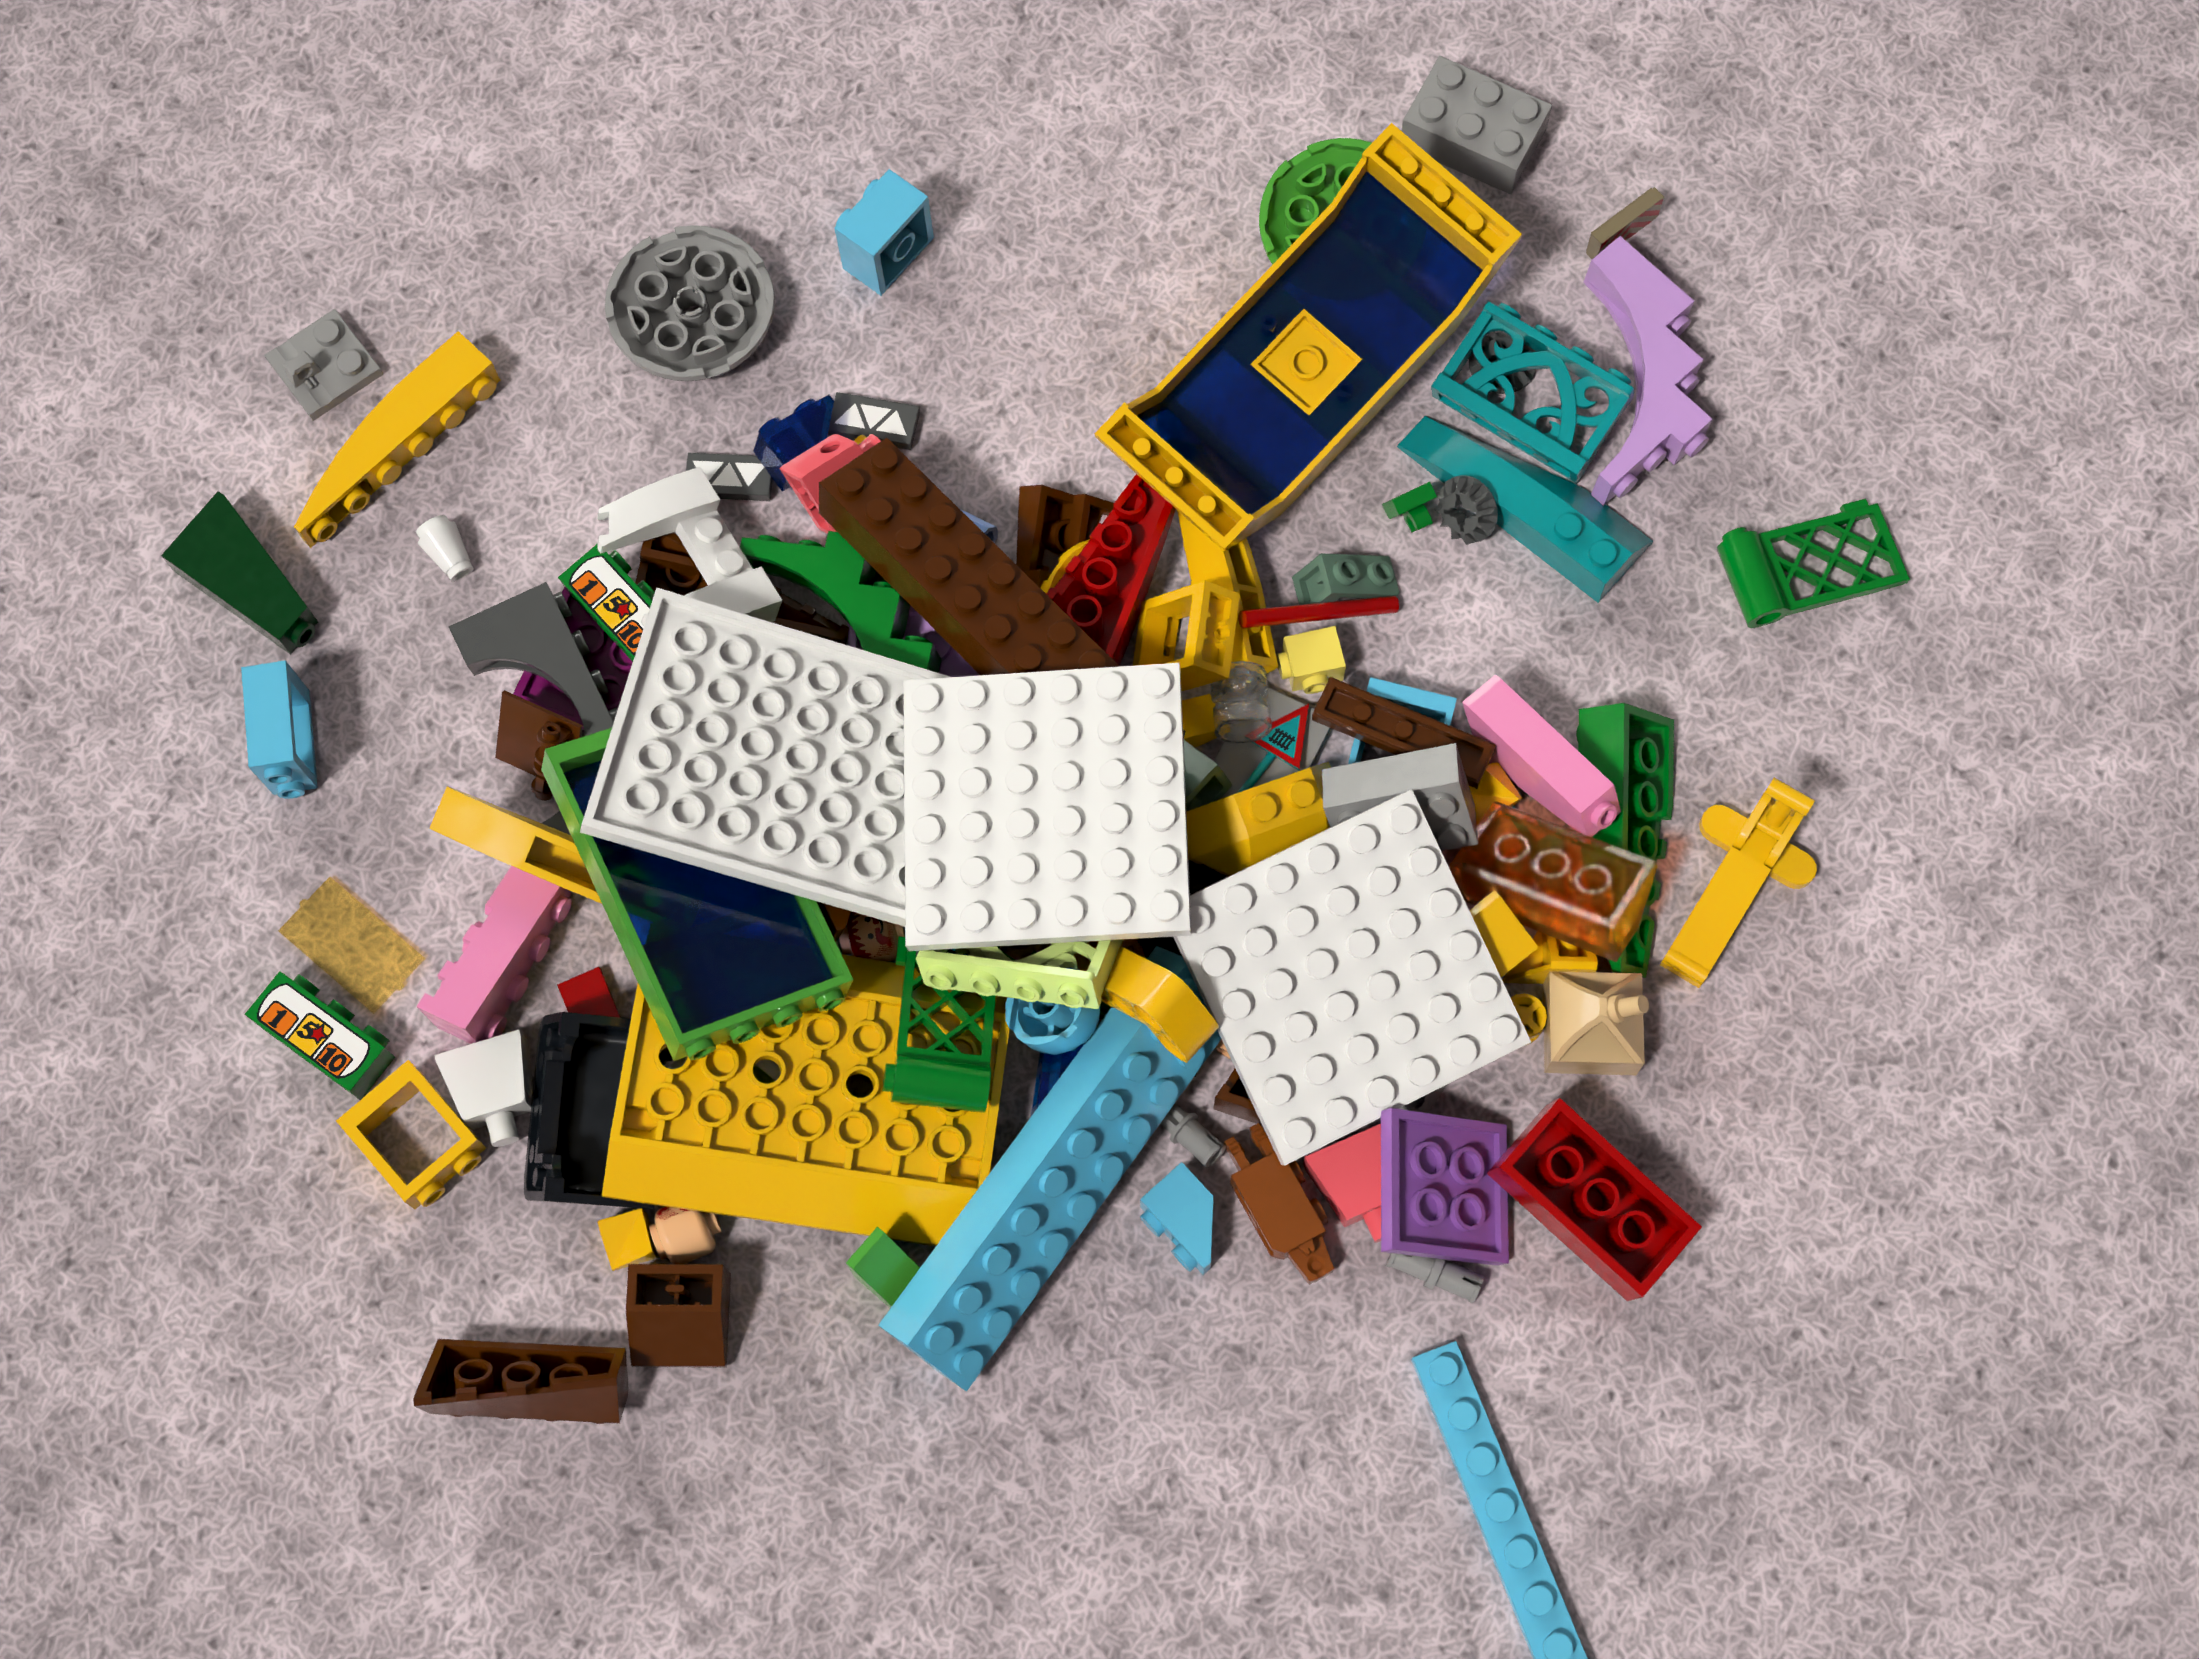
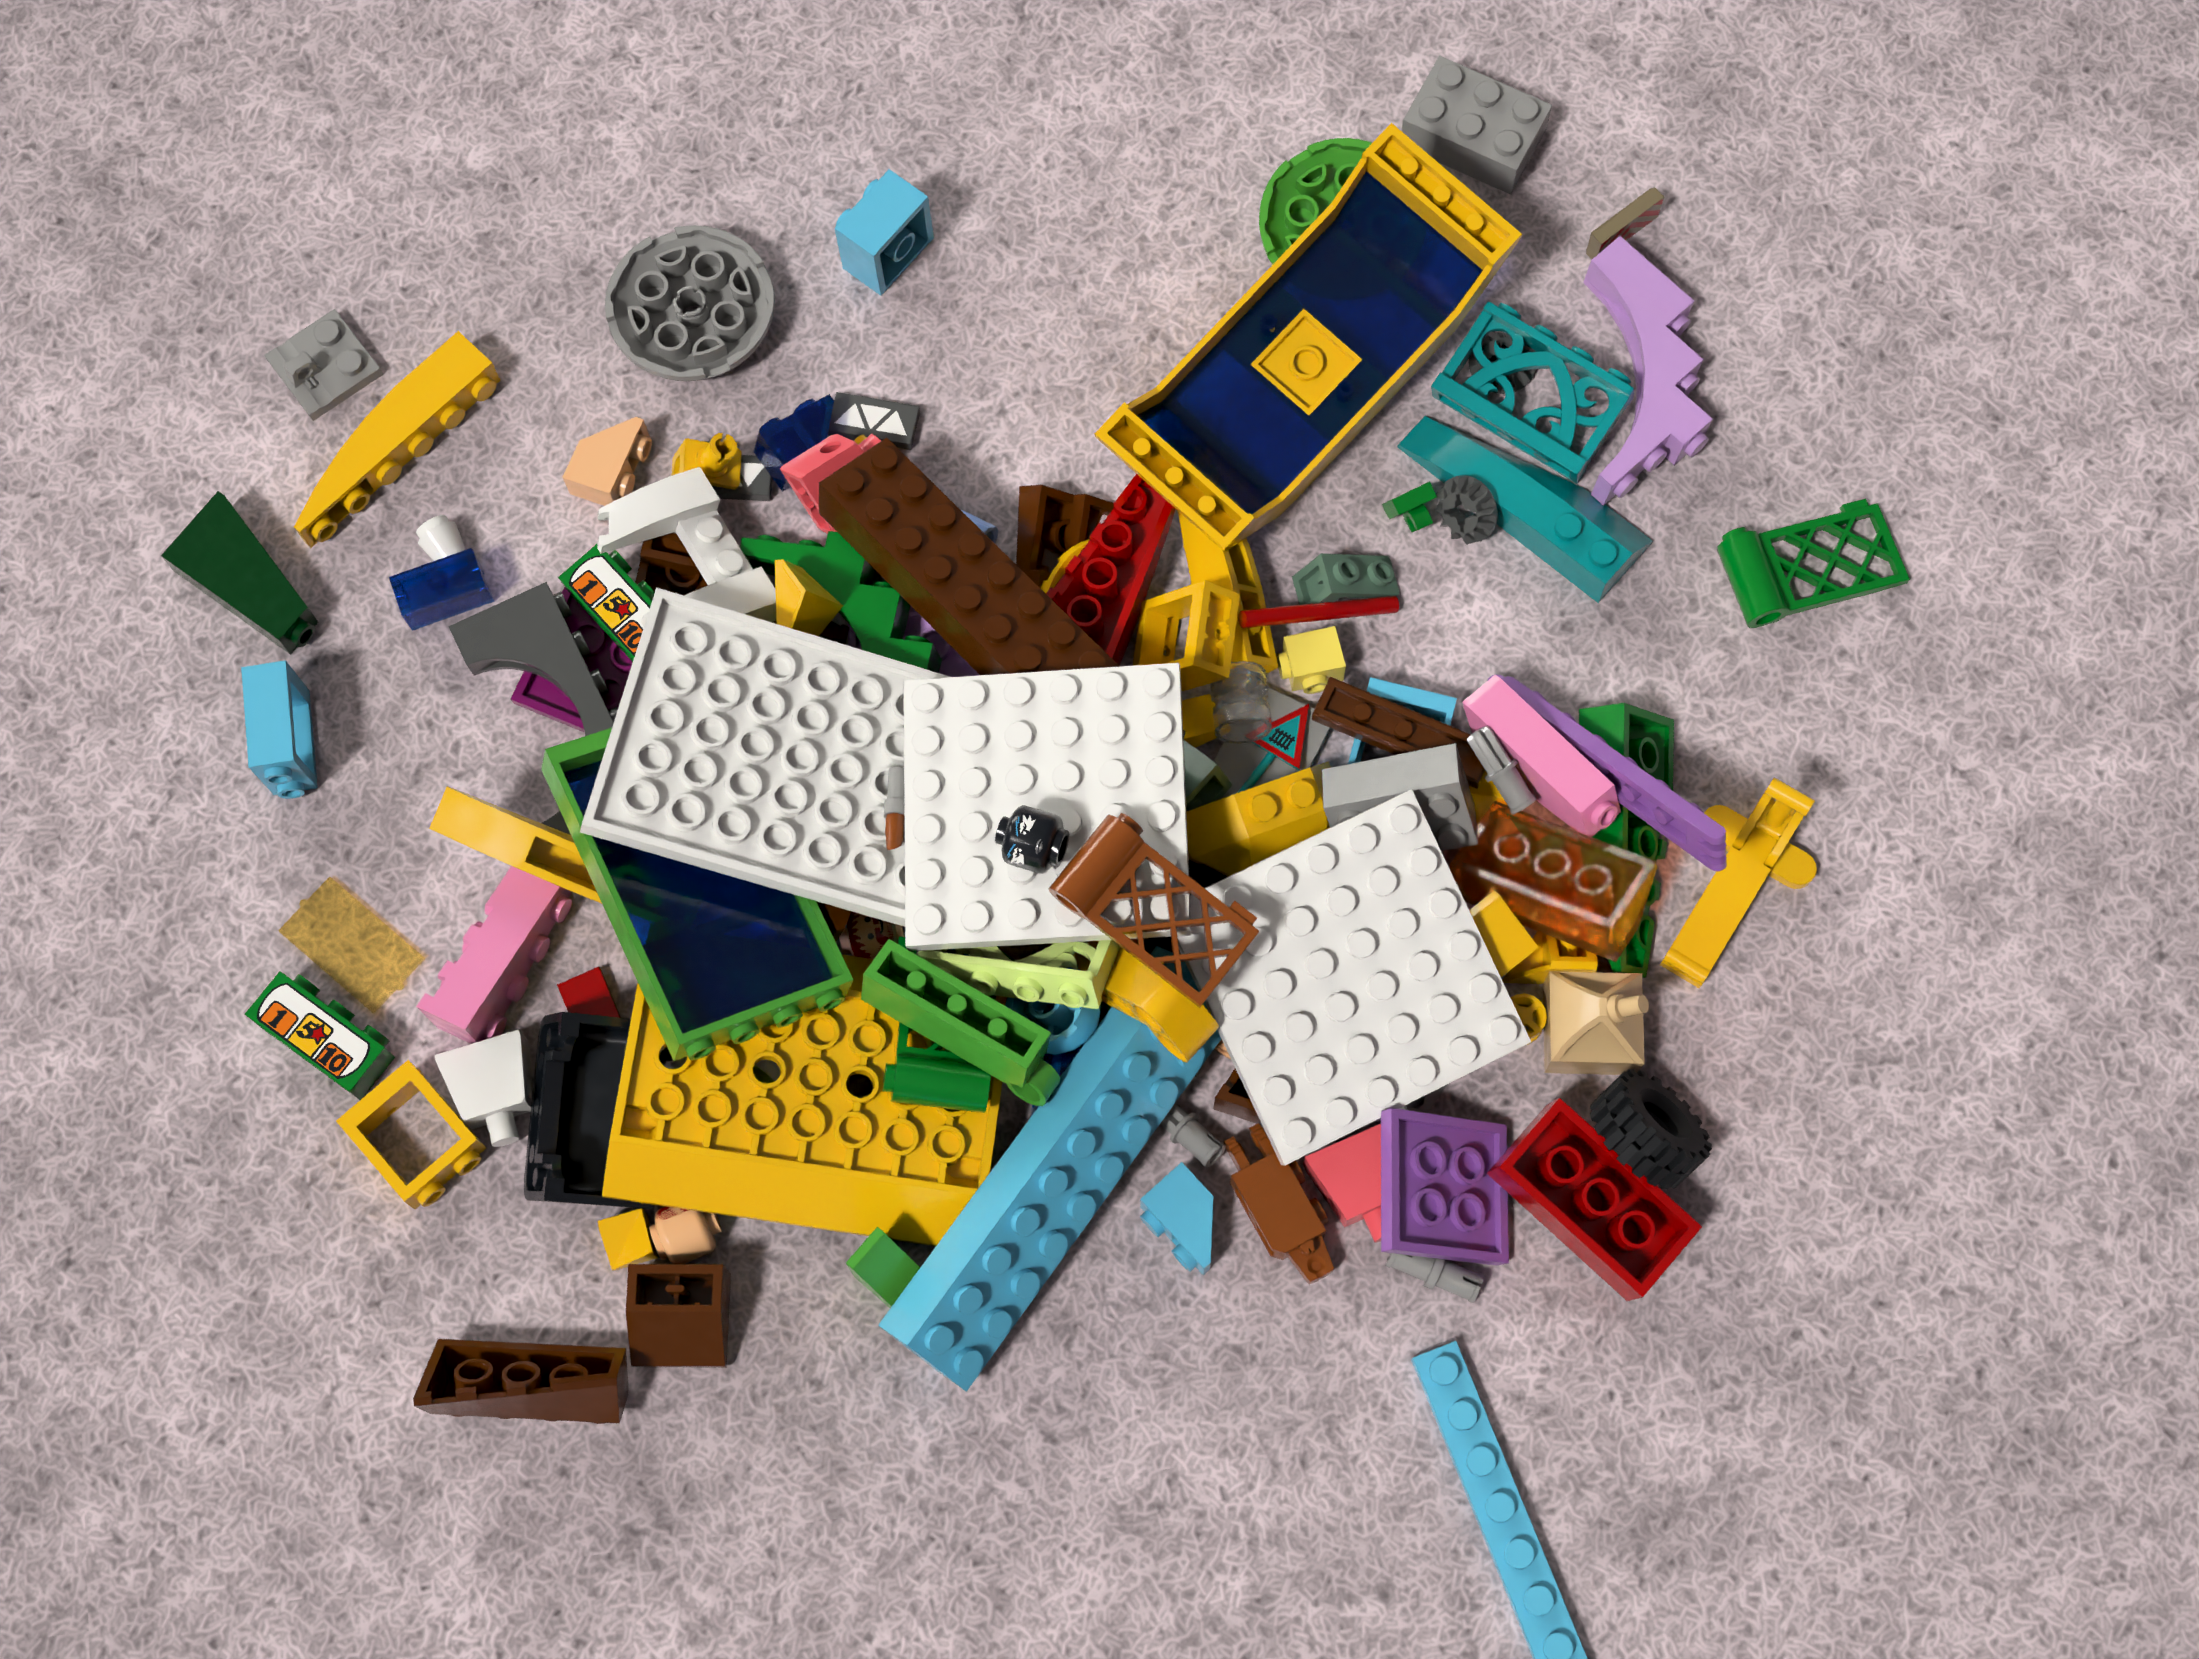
(441, 589): none -> clear blue hinge
(526, 733): reddish brown hinge -> none
(606, 461): none -> light nougat slope
(717, 460): none -> yellow bracket
(802, 600): none -> yellow slope
(894, 808): none -> piece
(961, 1021): none -> bright green hinge
(1032, 839): none -> black head
(1103, 870): none -> dark orange piece
(1501, 769): none -> light grey axle
(1636, 789): none -> medium lavender hinge
(1650, 1129): none -> black tyre

